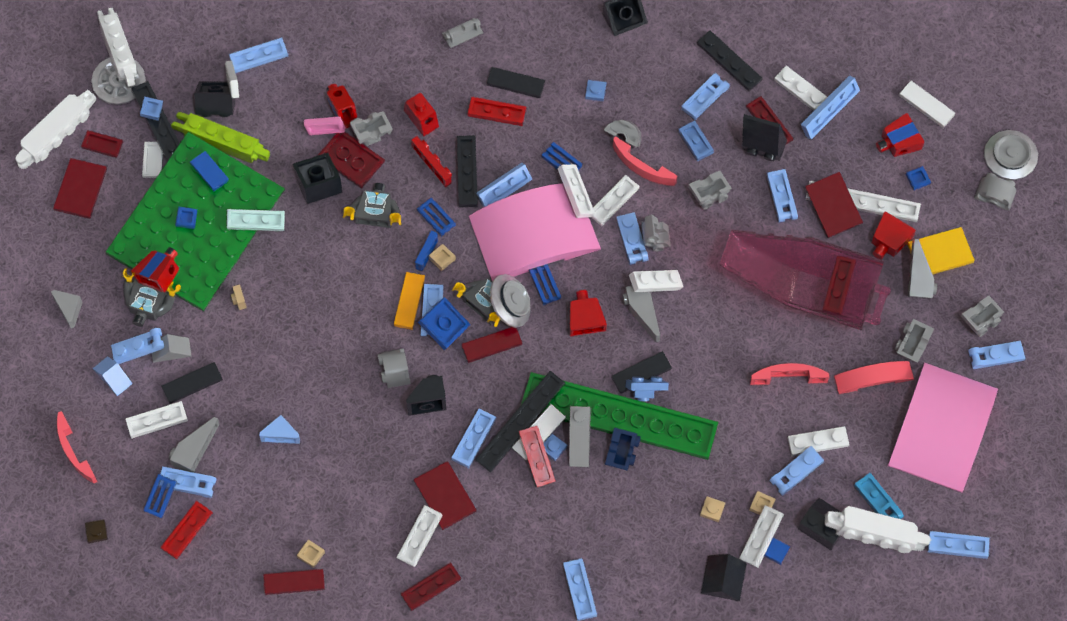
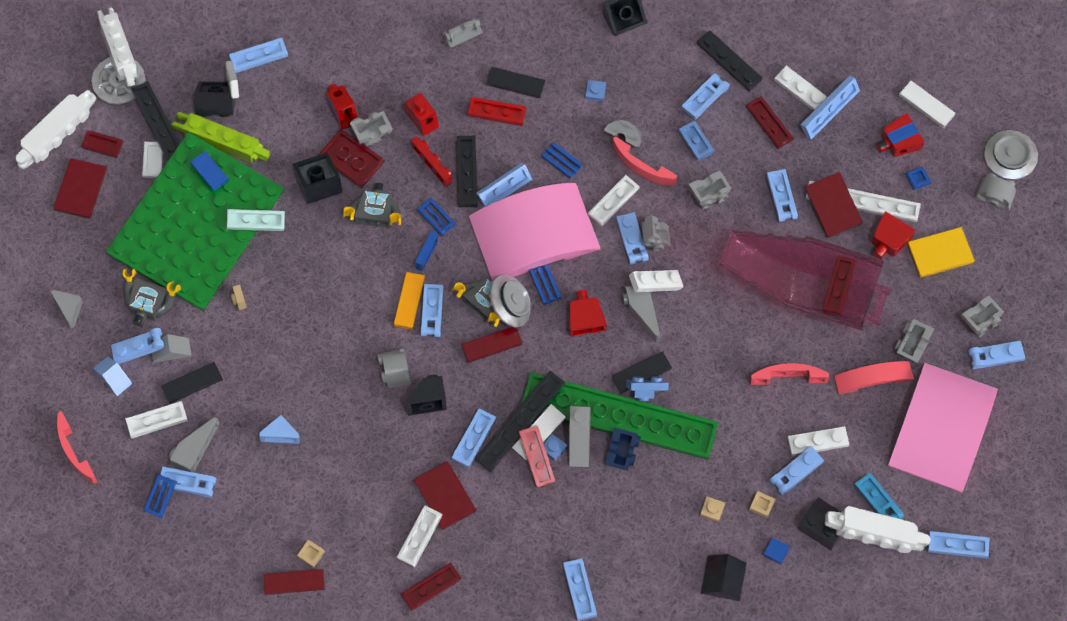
(96, 531): dark brown plate -> none
(151, 108): medium blue plate -> none
(157, 269): red torso -> none
(186, 217): blue tile -> none
(186, 530): red tile -> none
(324, 125): bright pink tile -> none
(442, 257): tan plate -> none
(444, 323): blue tile -> none
(576, 191): white plate -> none
(761, 536): white tile -> none
(763, 138): black slope -> none
(920, 277): light grey slope -> none

